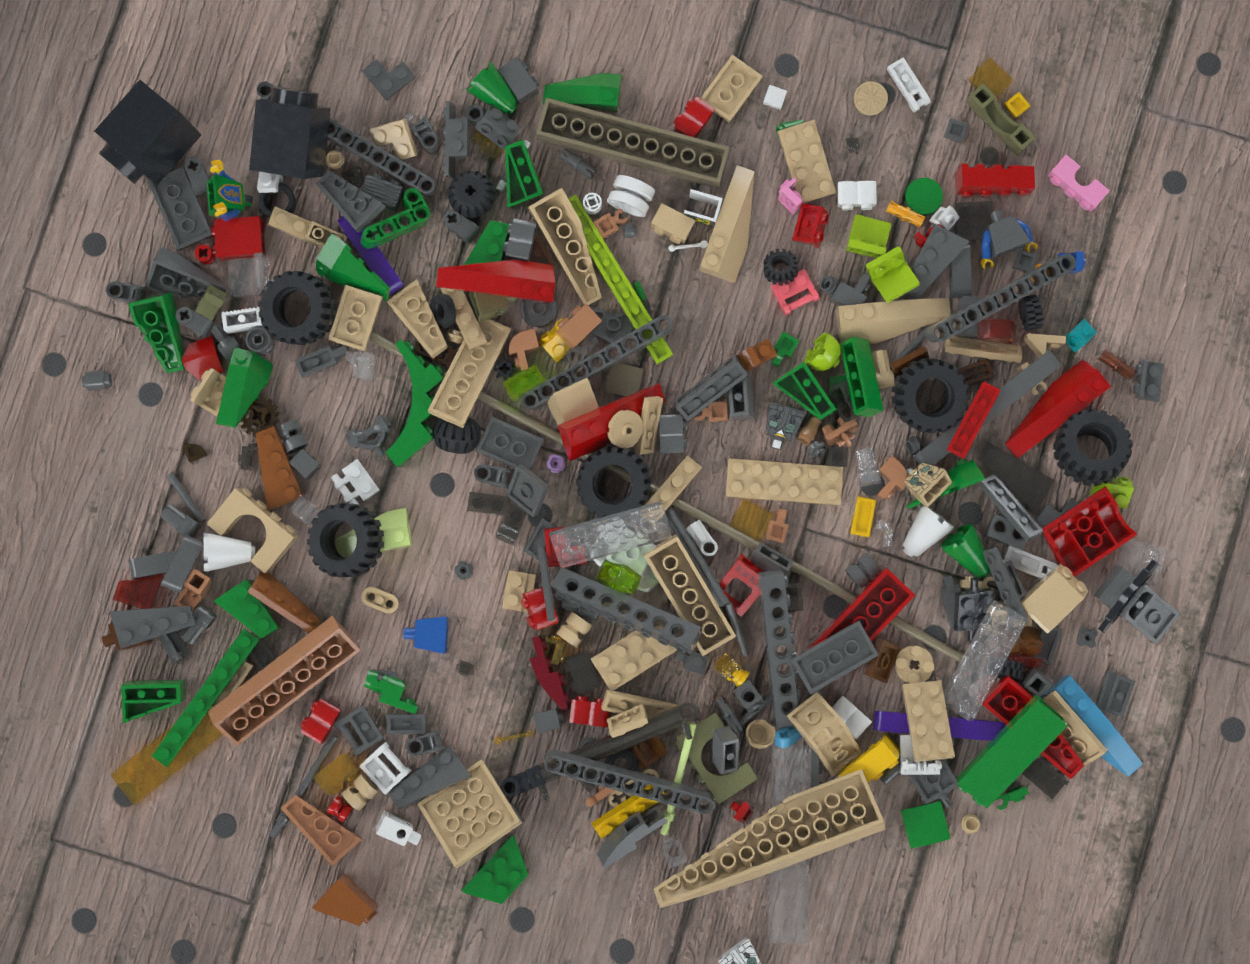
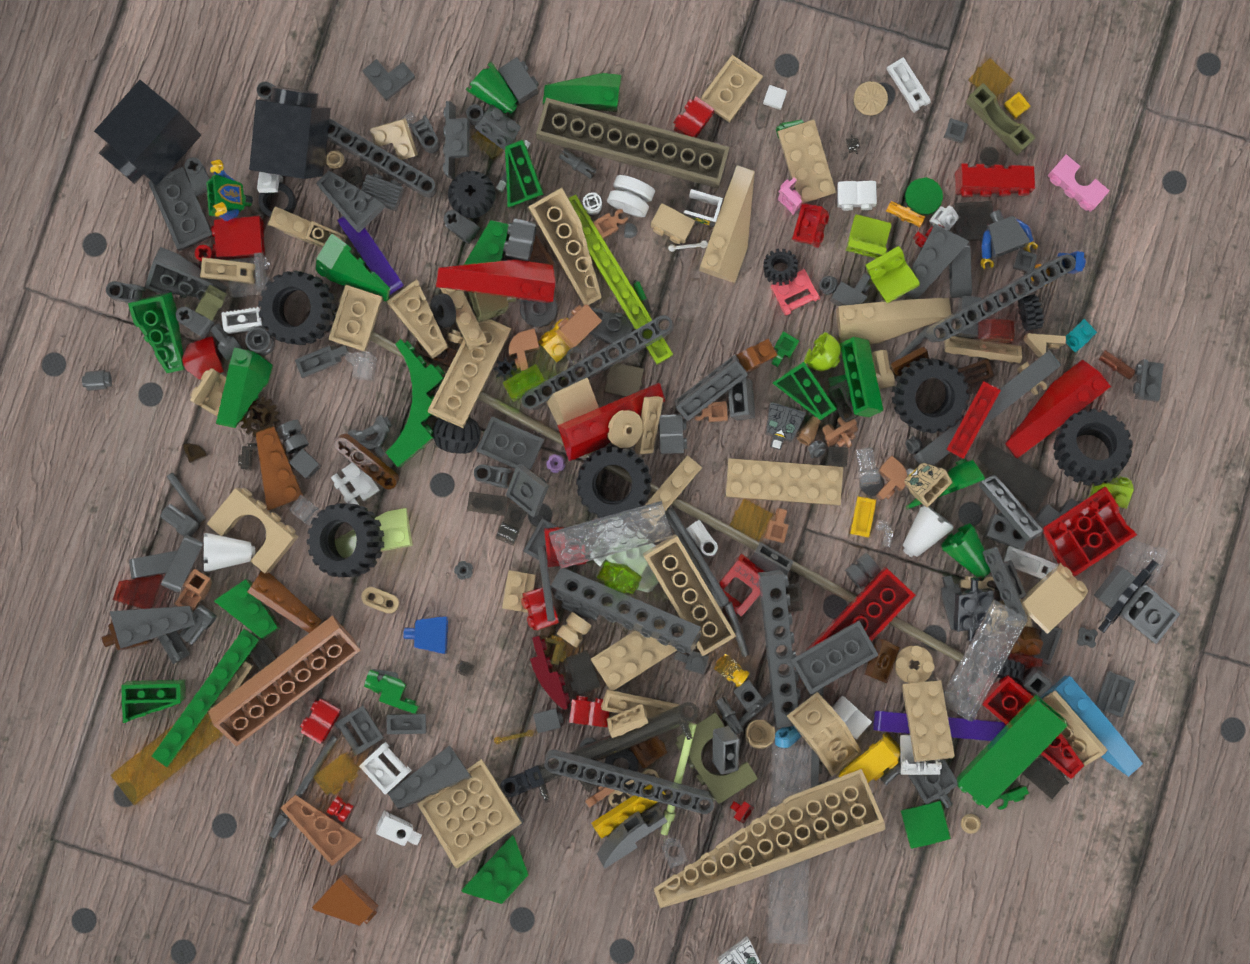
(227, 270): none -> tan plate
(360, 792): tan wheel -> none
(364, 464): none -> reddish brown beam
(393, 223): green beam -> none
(427, 743): dark grey piece -> none

